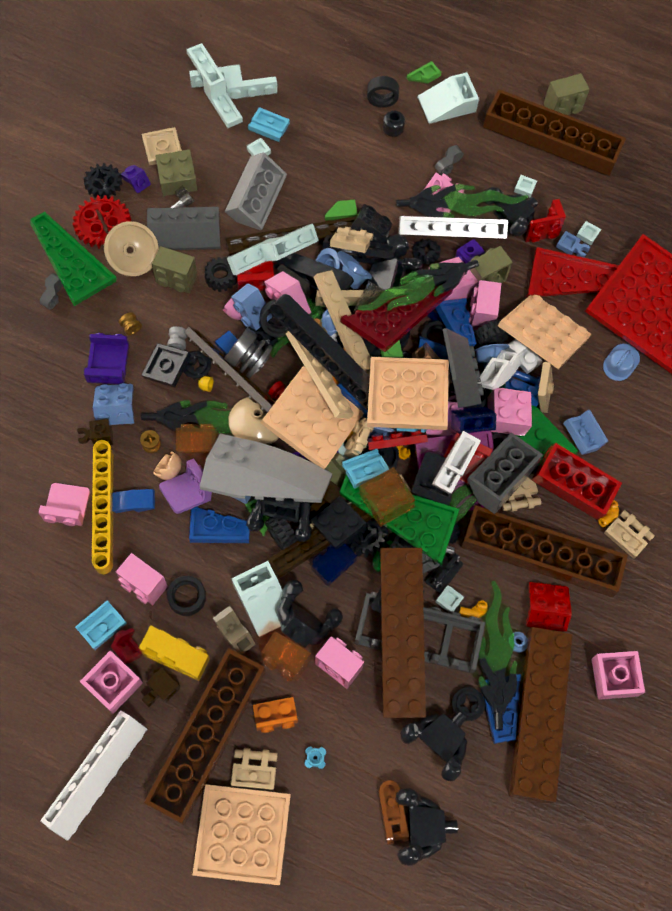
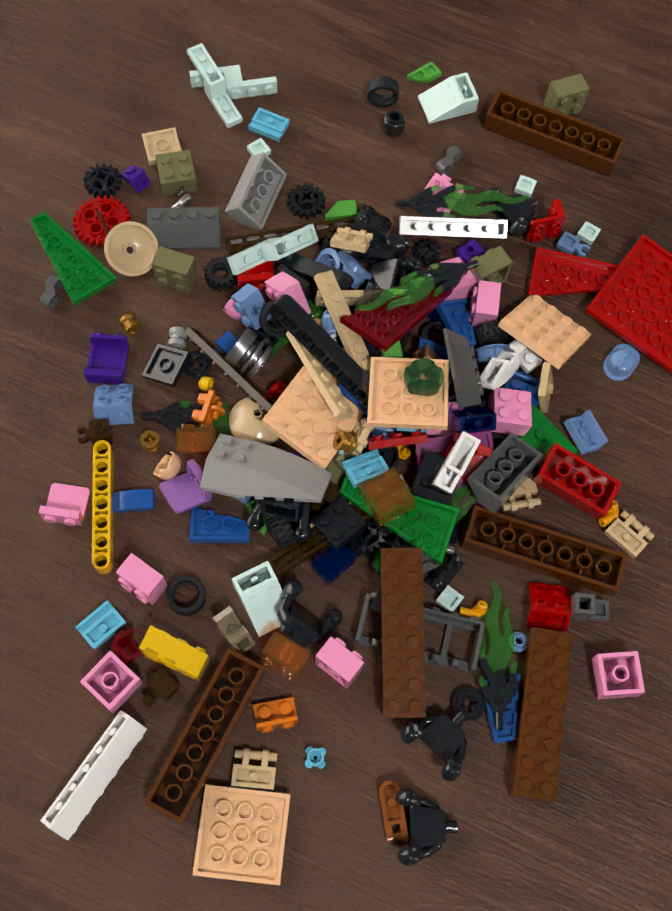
(211, 408): none -> orange hips
(306, 201): none -> black gear
(345, 442): none -> pearl gold wheel
(423, 387): none -> clear green plate
(586, 607): none -> dark grey brick

